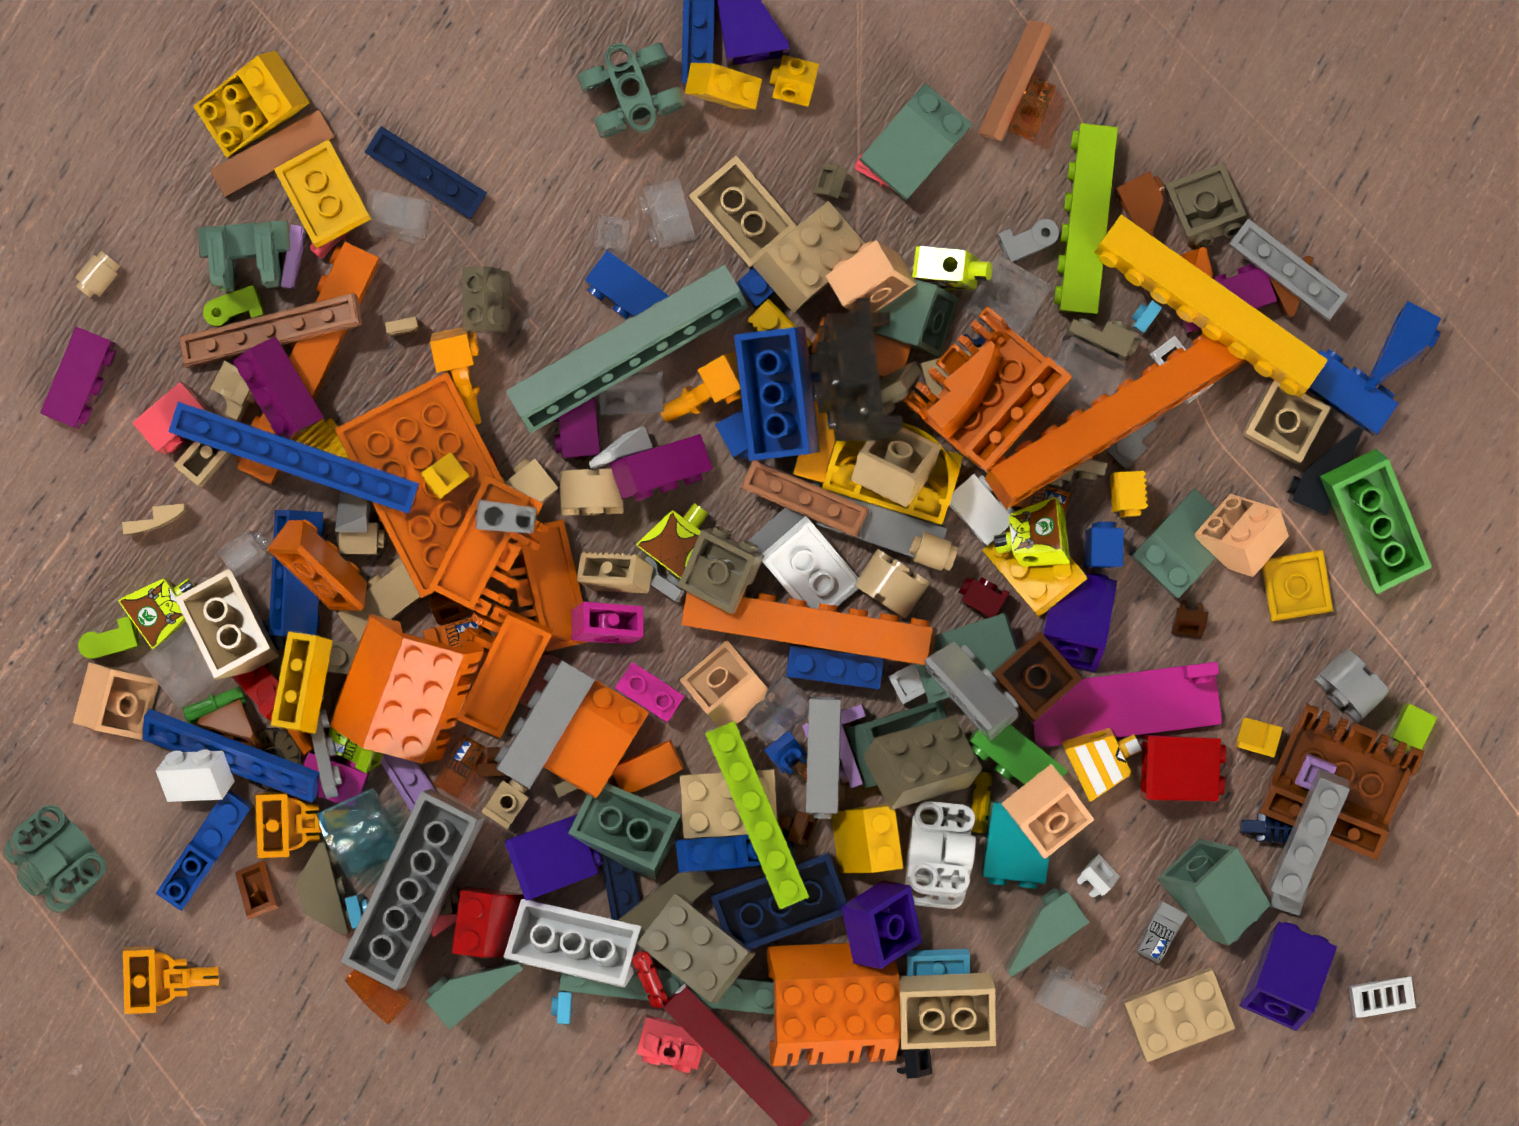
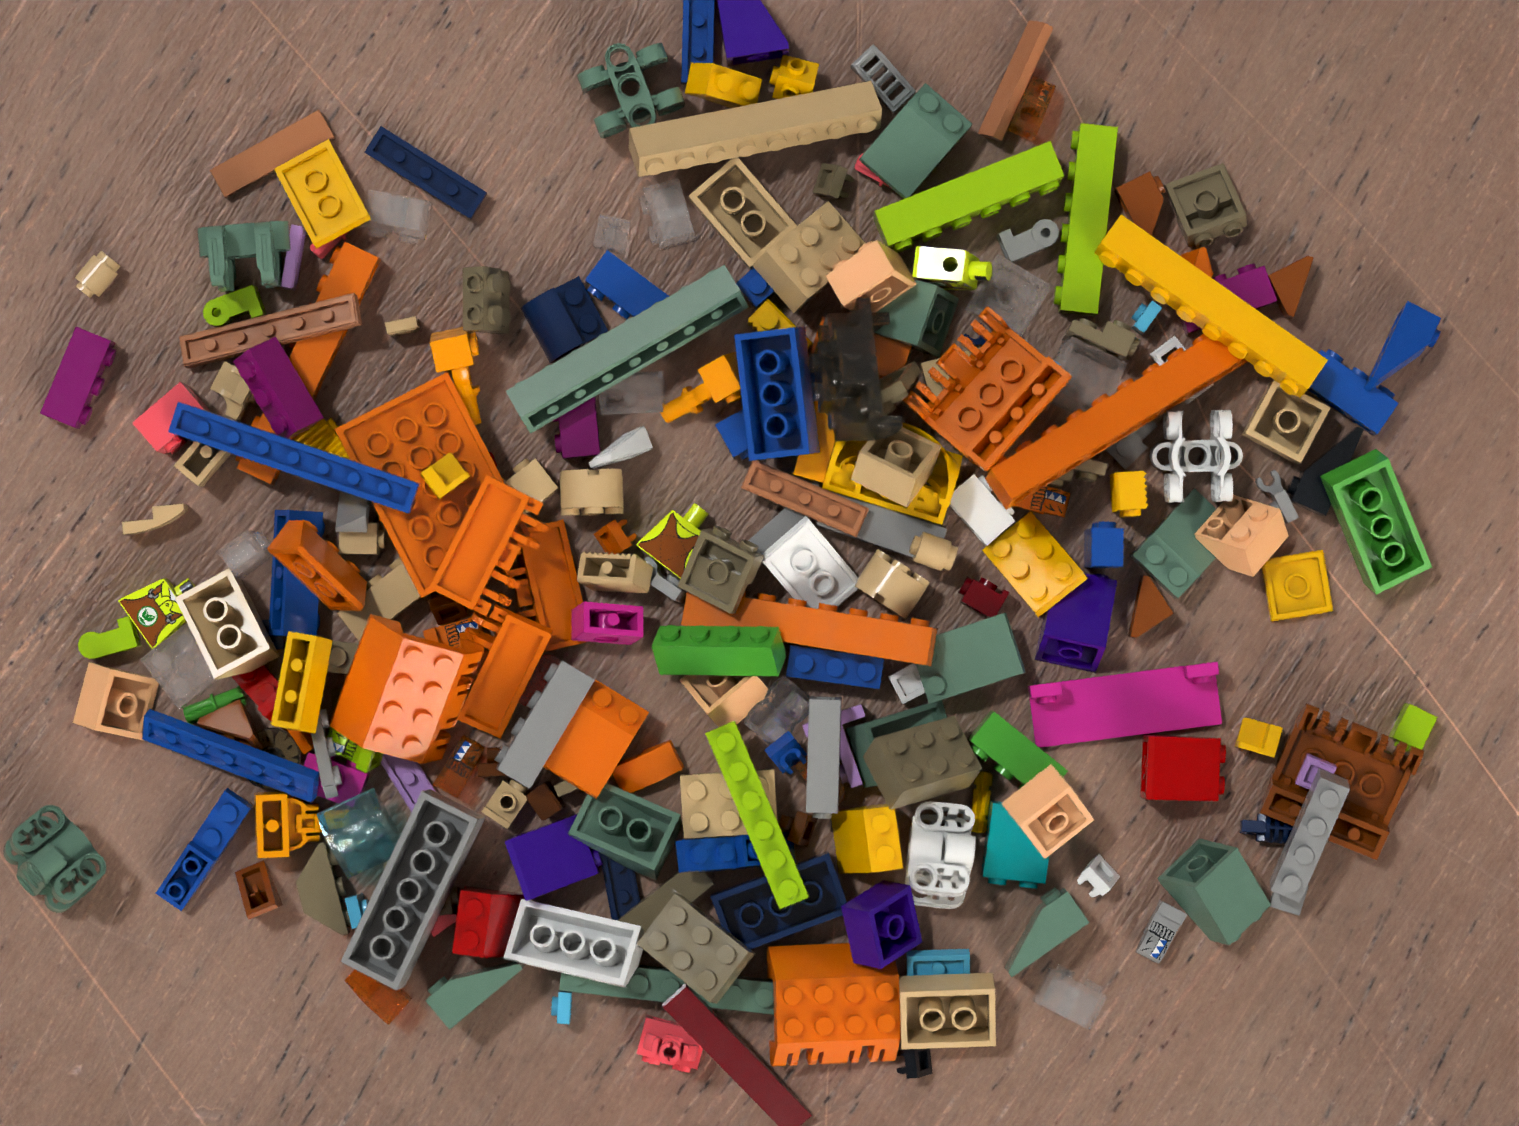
(152, 978): light orange brick -> none
(195, 775): white brick -> none
(251, 103): yellow slope -> none
(505, 517): light grey leg -> none
(545, 801): none -> reddish brown slope
(564, 319): none -> dark blue brick
(613, 538): none -> orange tile
(649, 979): red axle -> none
(650, 691): dark pink brick -> none
(661, 468): magenta brick -> none
(719, 650): none -> bright green brick
(755, 128): none -> tan brick
(868, 55): none -> light grey slope
(966, 390): orange slope -> none
(969, 196): none -> lime brick
(972, 689): light grey slope -> none
(1036, 676): reddish brown brick -> none
(1037, 535): torso -> none
(1100, 760): yellow torso -> none
(1148, 609): none -> dark orange slope
(1178, 456): none -> white piece
(1178, 1014): tan brick -> none
(1189, 622): reddish brown tile -> none
(1279, 497): none -> light grey plate
(1288, 269): light grey plate -> none
(1289, 976): dark purple slope -> none
(1351, 685): light grey brick -> none
(1357, 1000): white slope -> none

